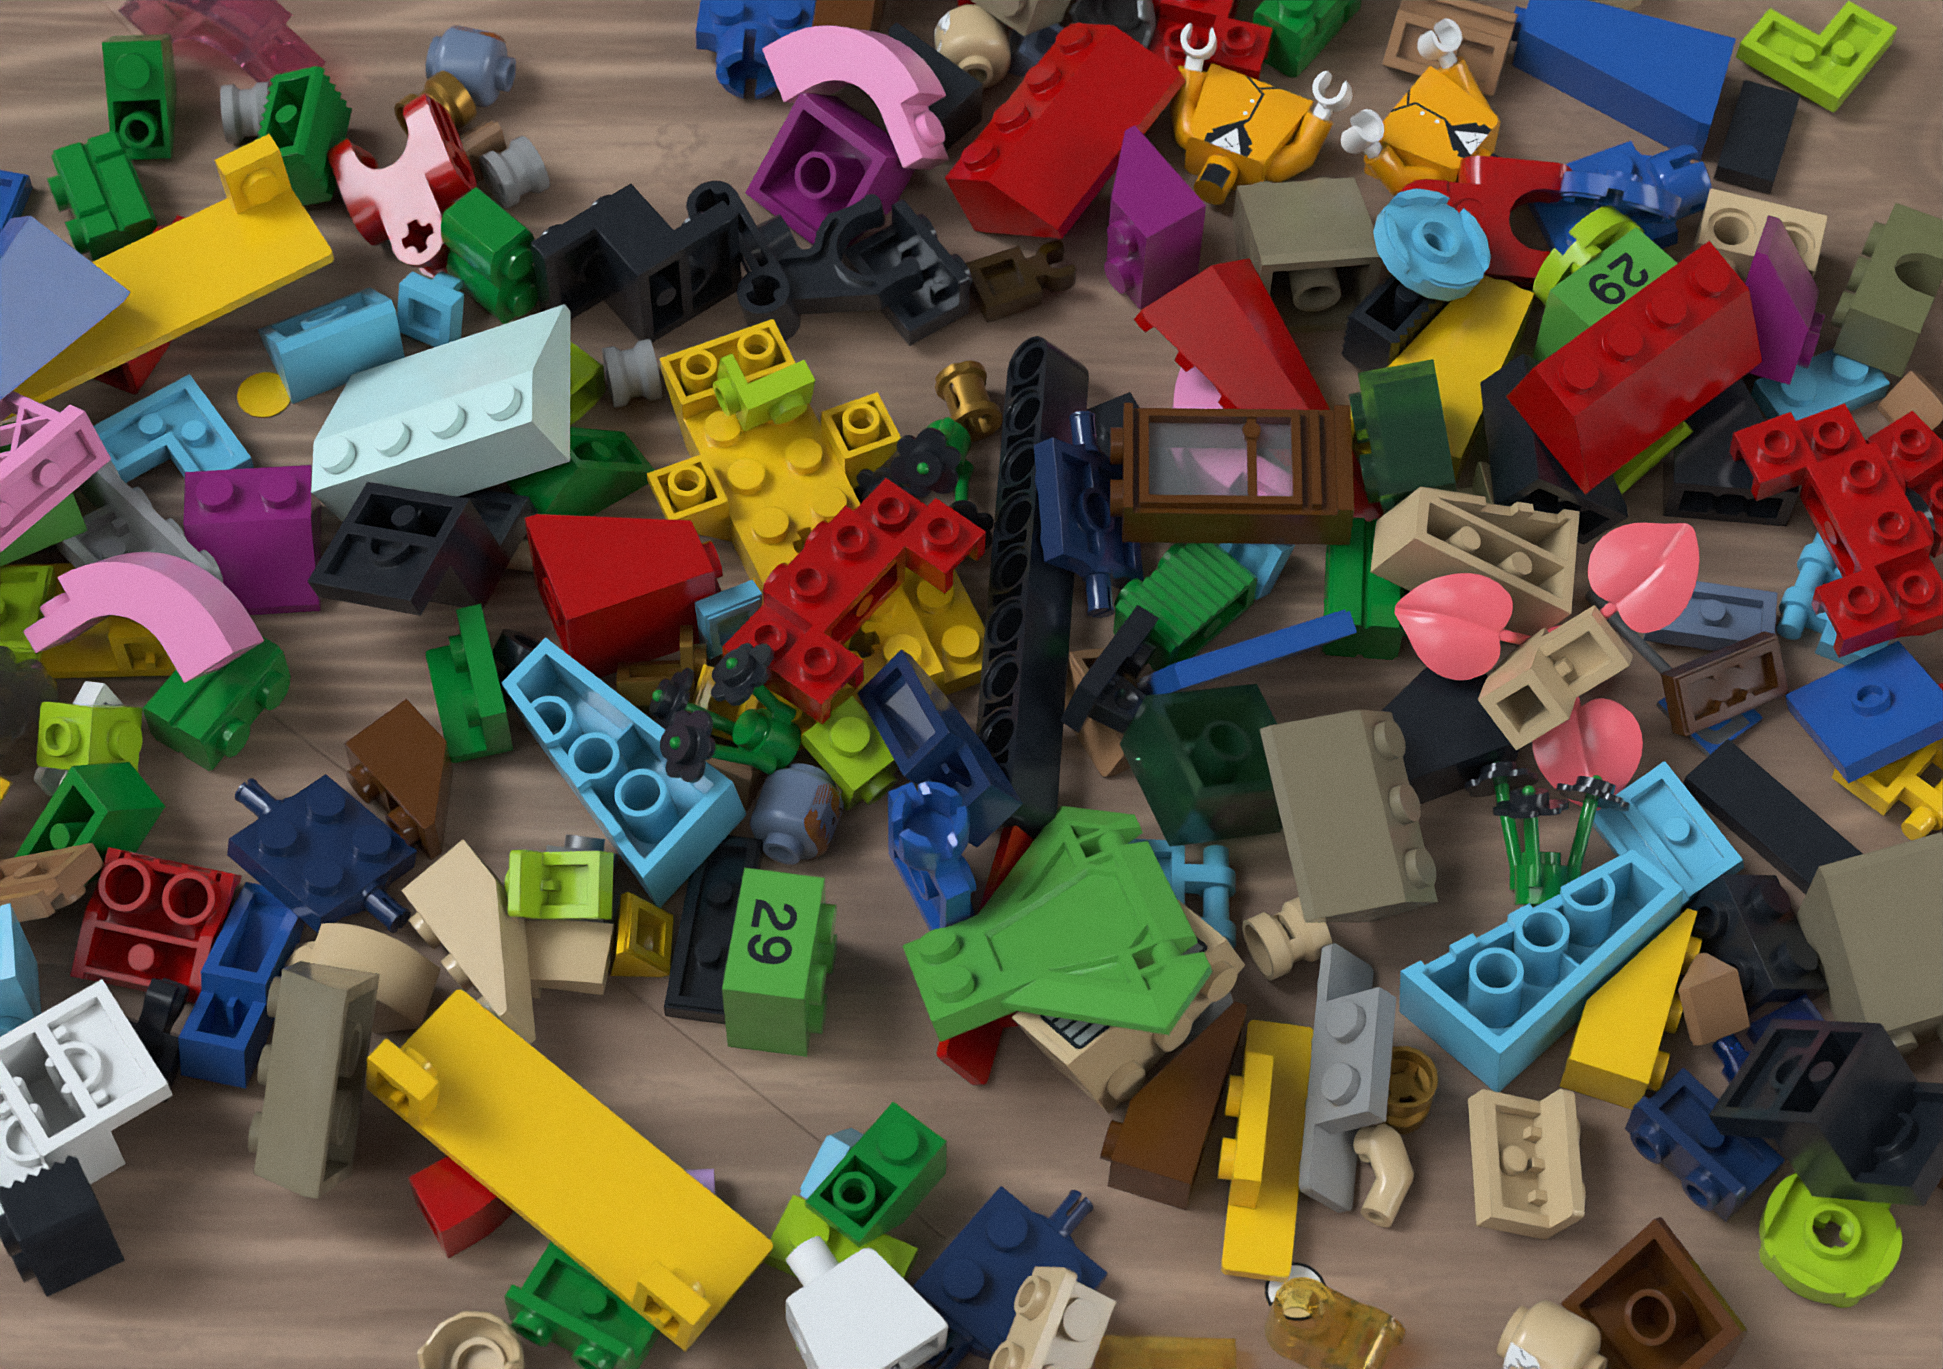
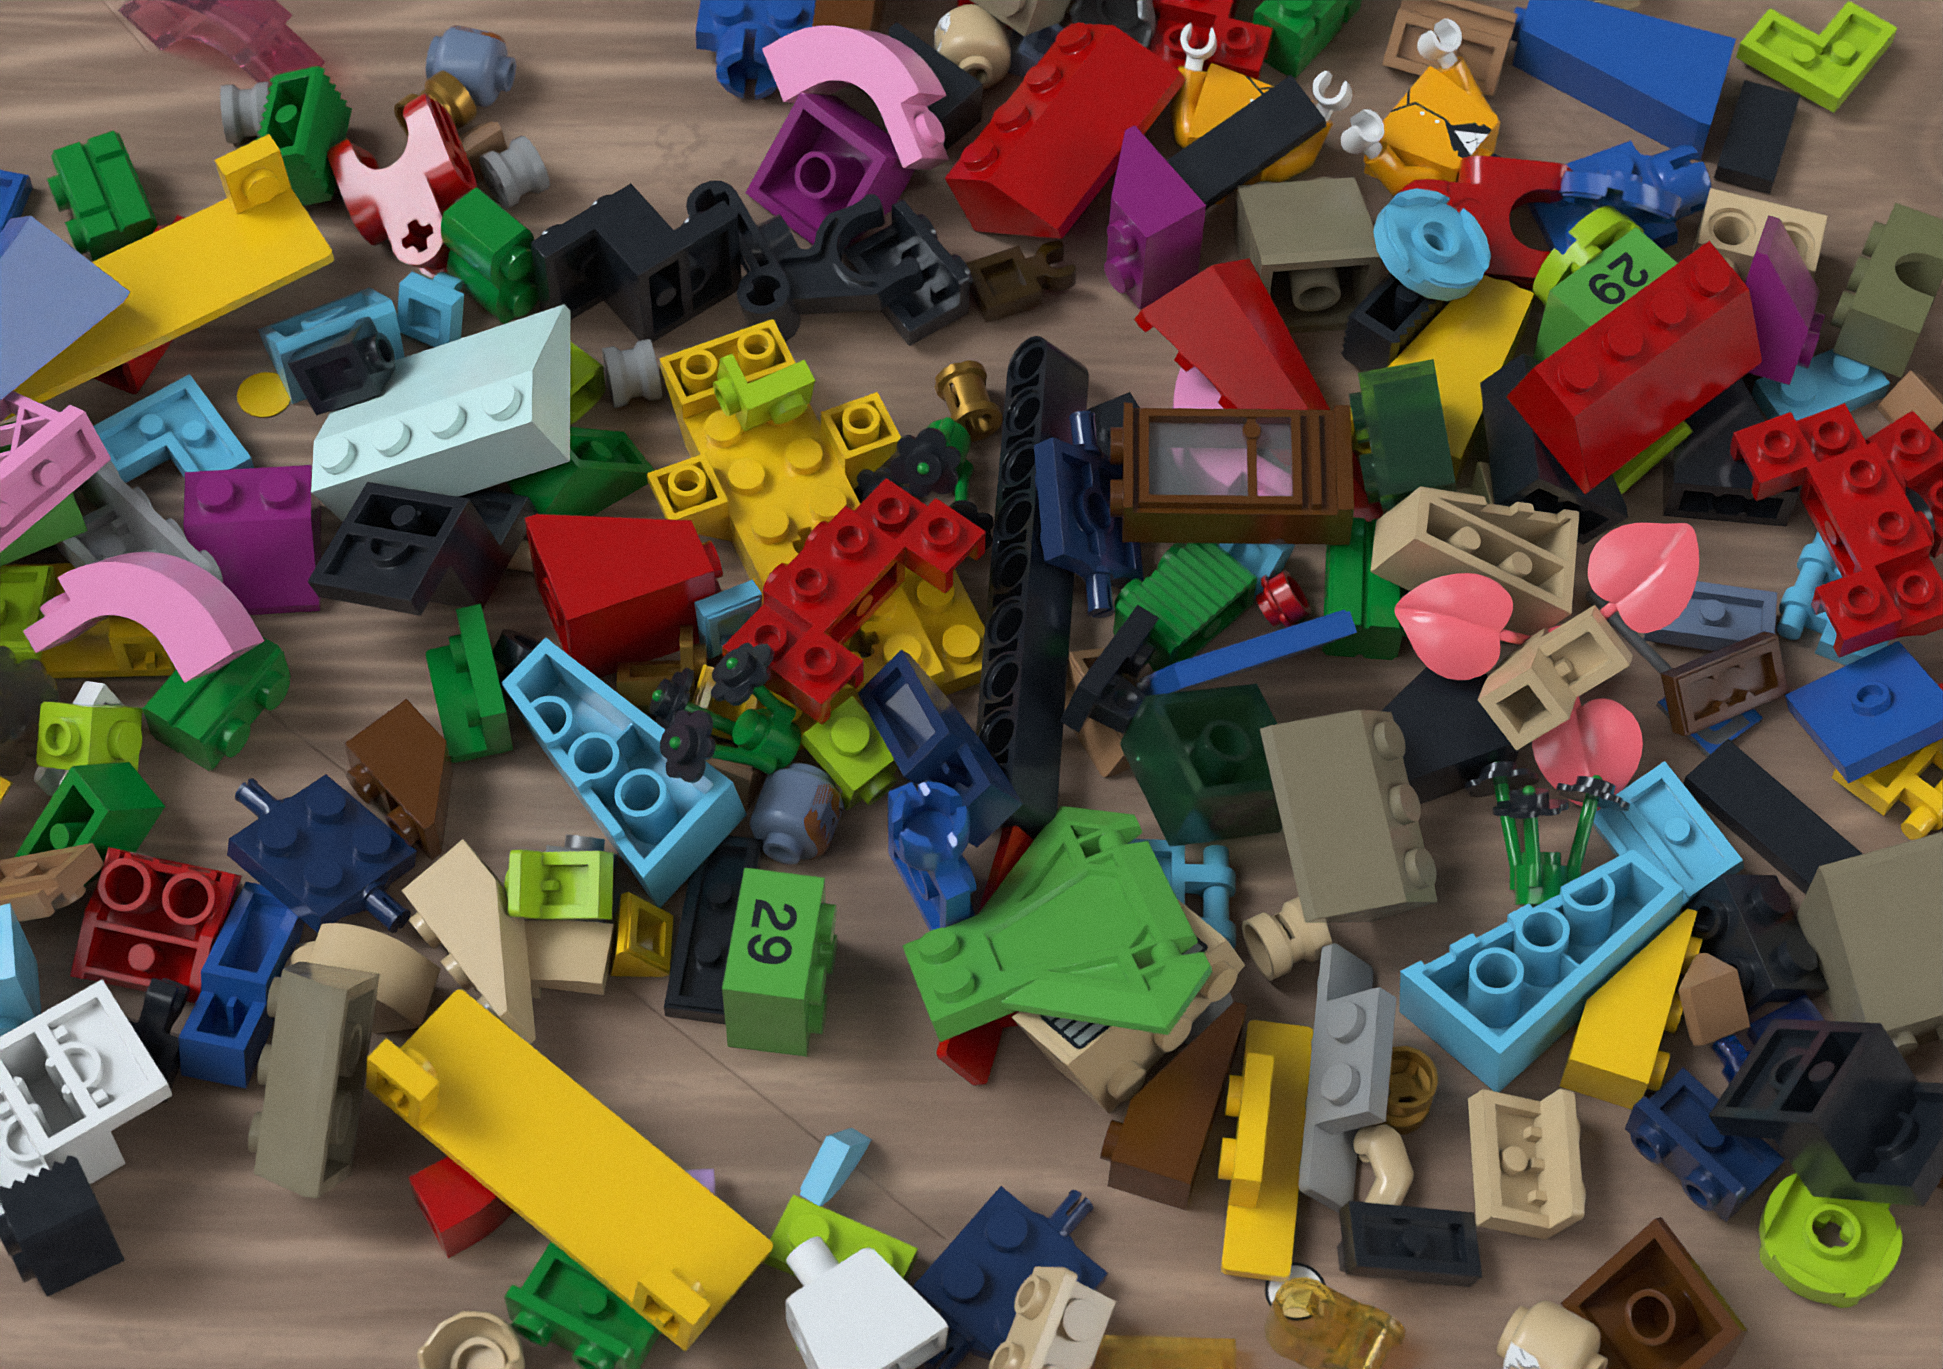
(141, 93): green slope -> none
(344, 368): none -> black bracket
(881, 1177): green slope -> none
(1248, 141): none -> black tile
(1282, 600): none -> red plate
(1409, 1244): none -> black hinge

